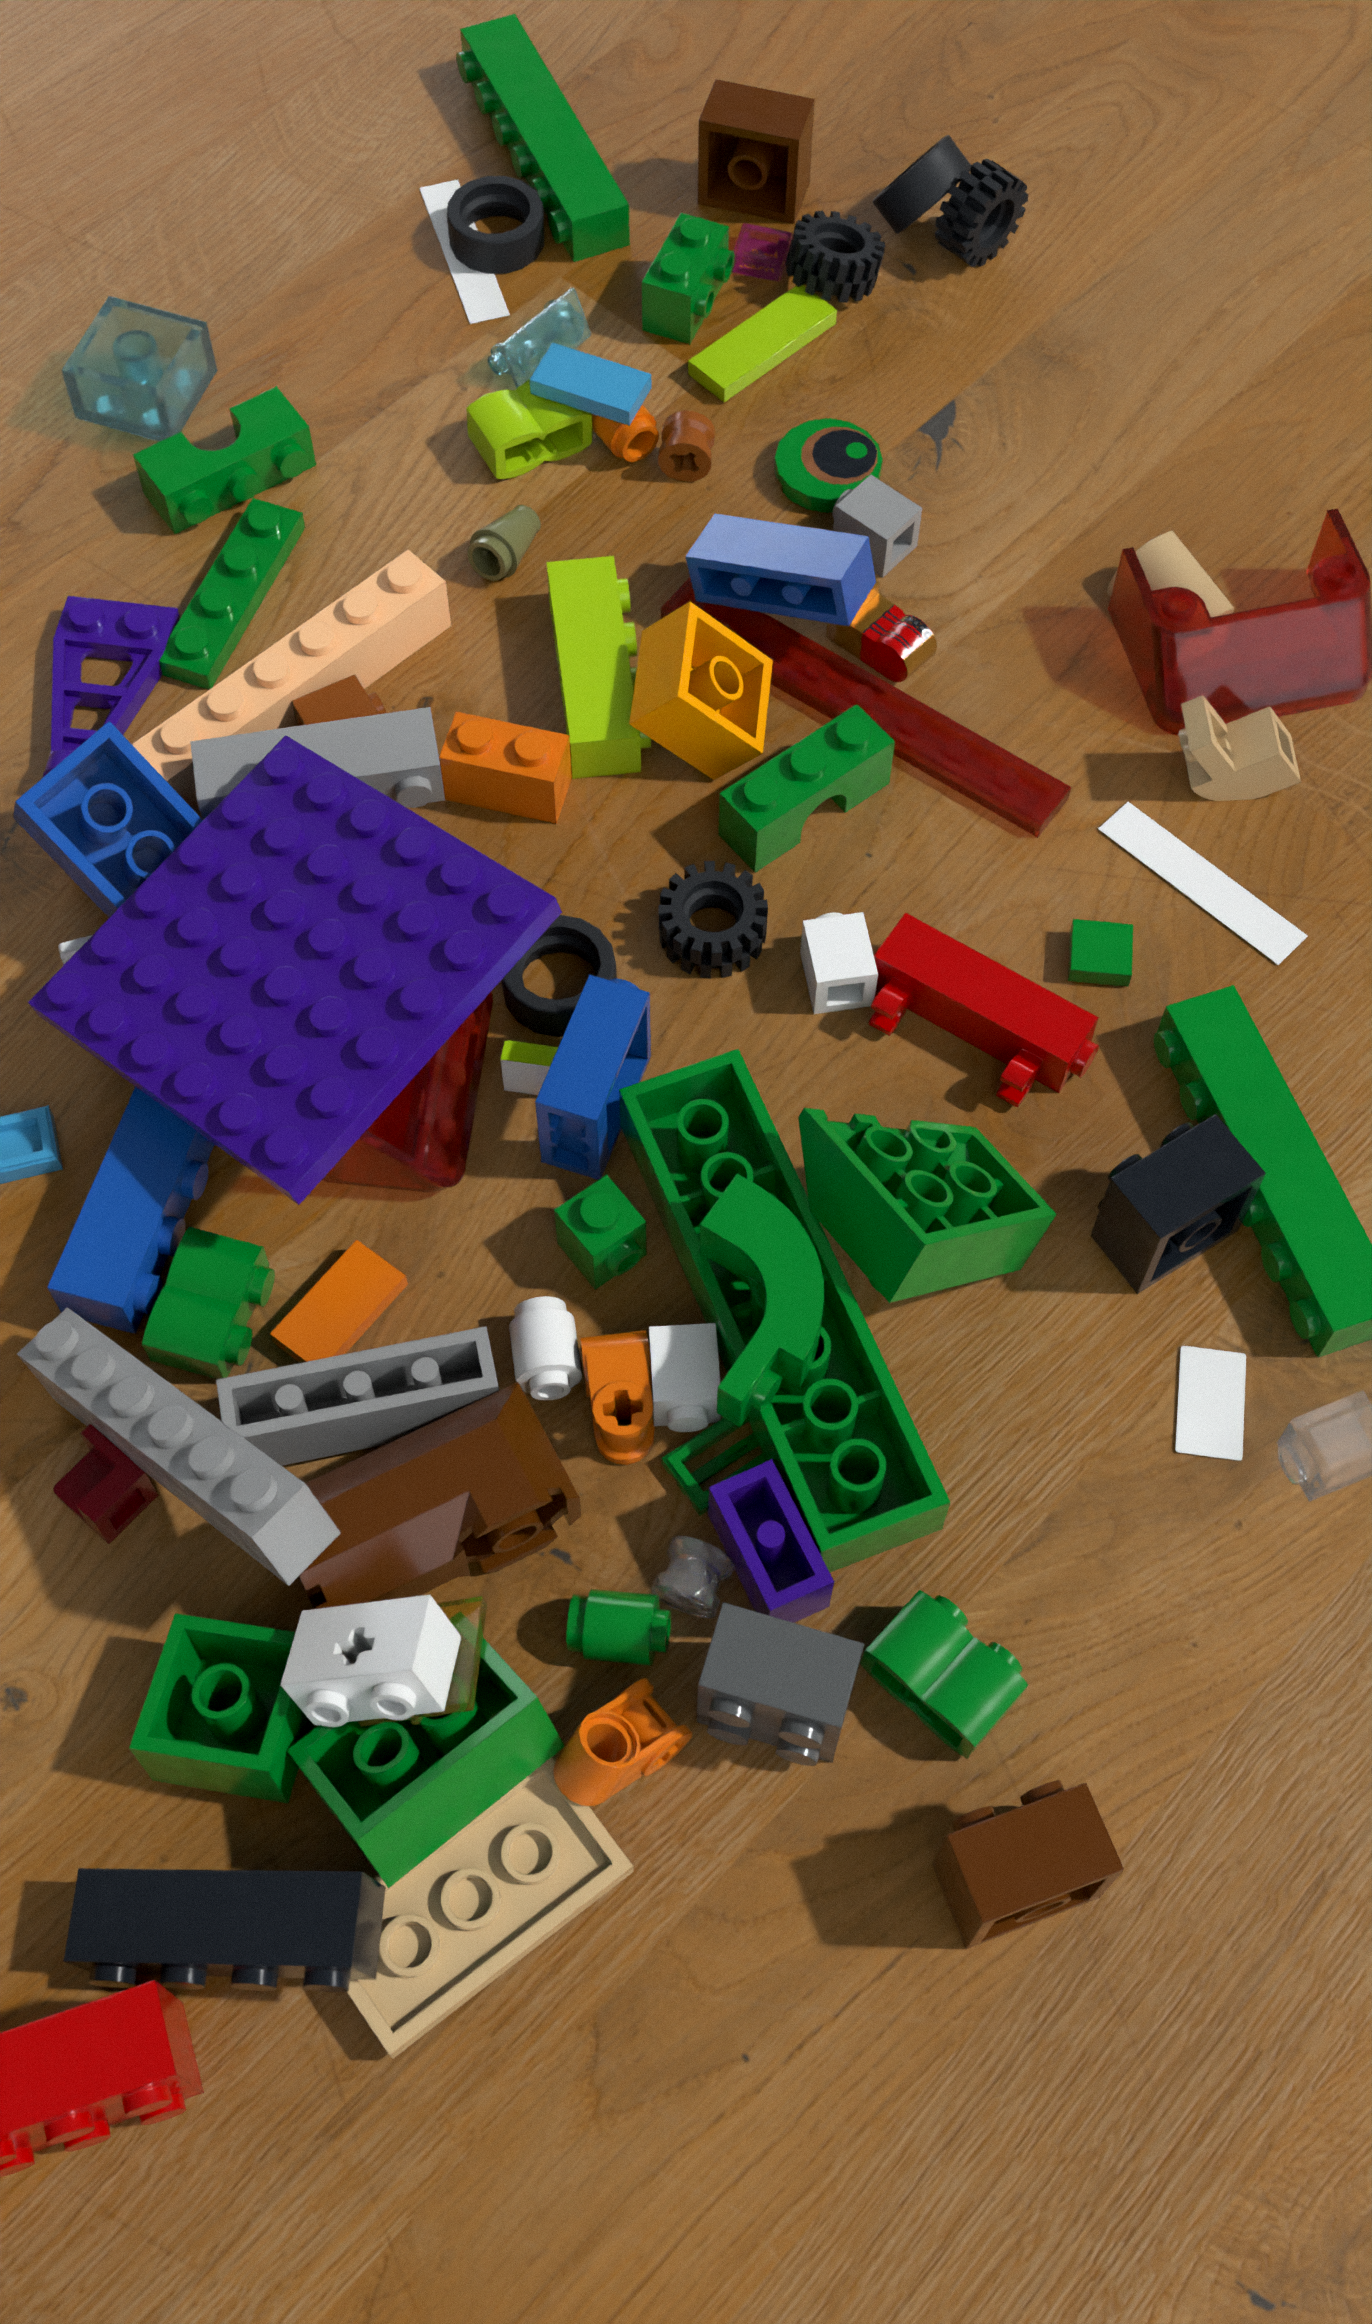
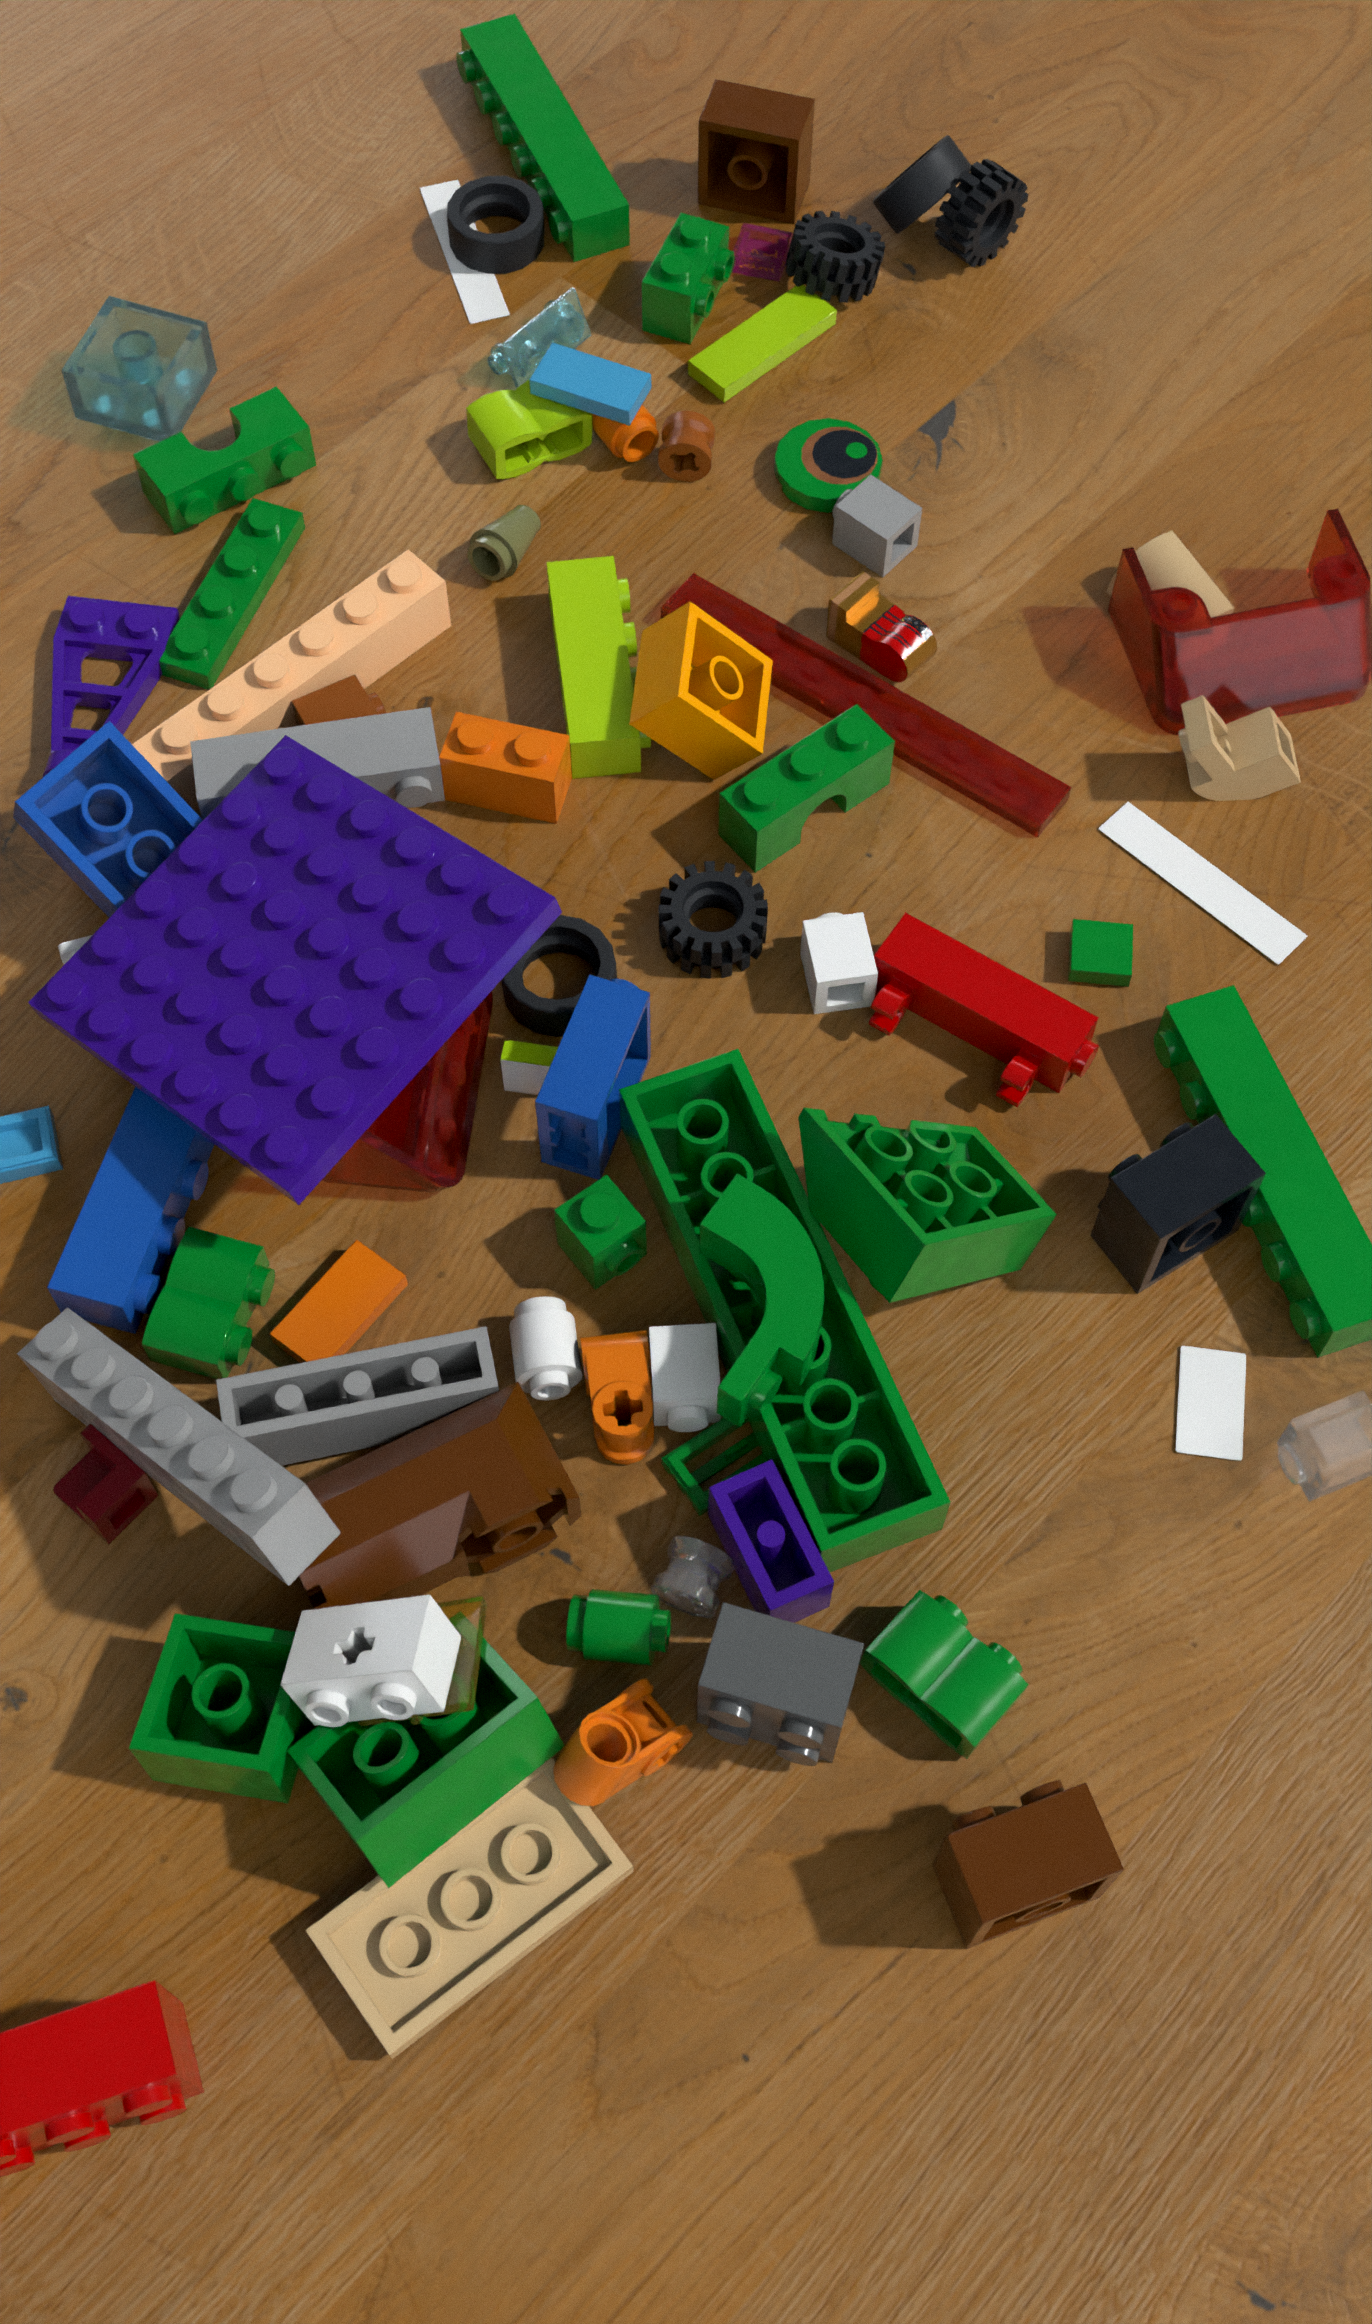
(226, 1926): black brick -> none
(781, 569): blue brick -> none

